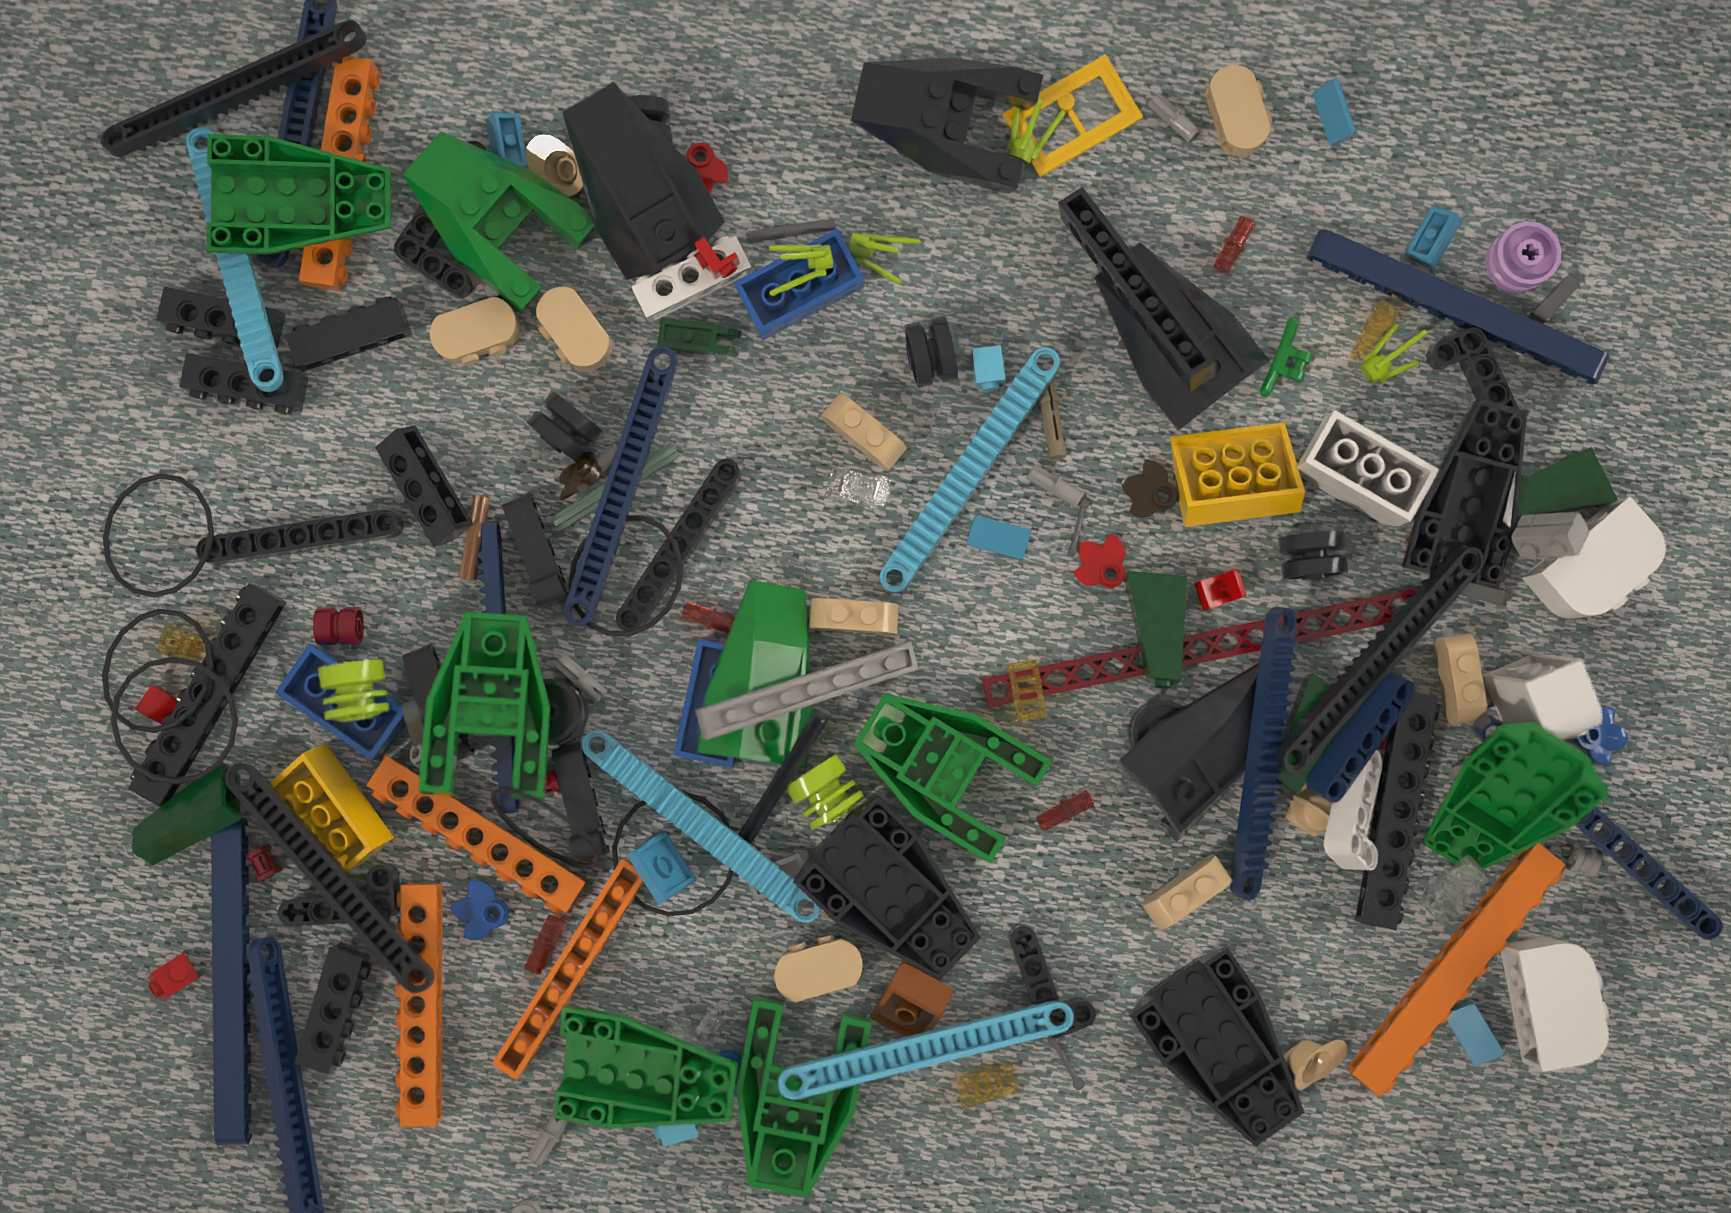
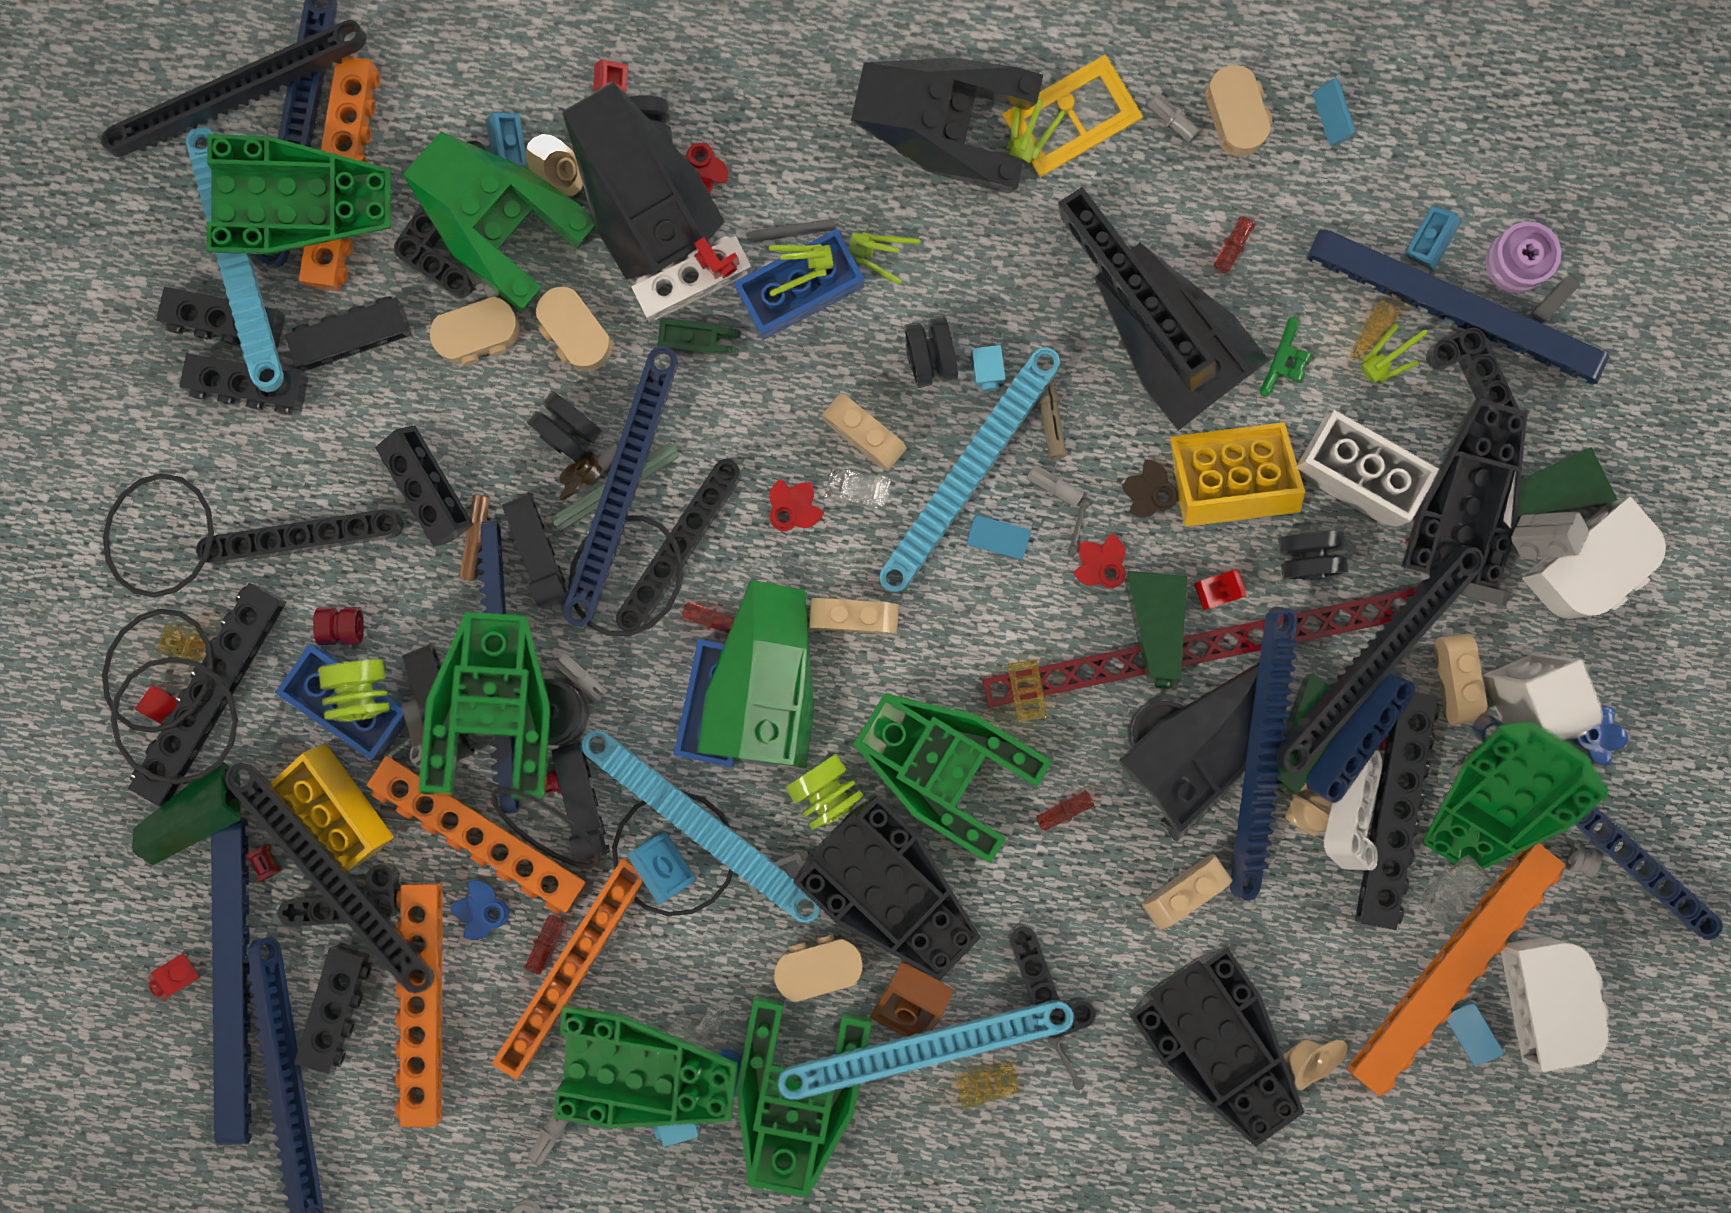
(609, 71): none -> red slope
(784, 775): black axle -> none
(796, 503): none -> red plate
(806, 690): light grey tile -> none

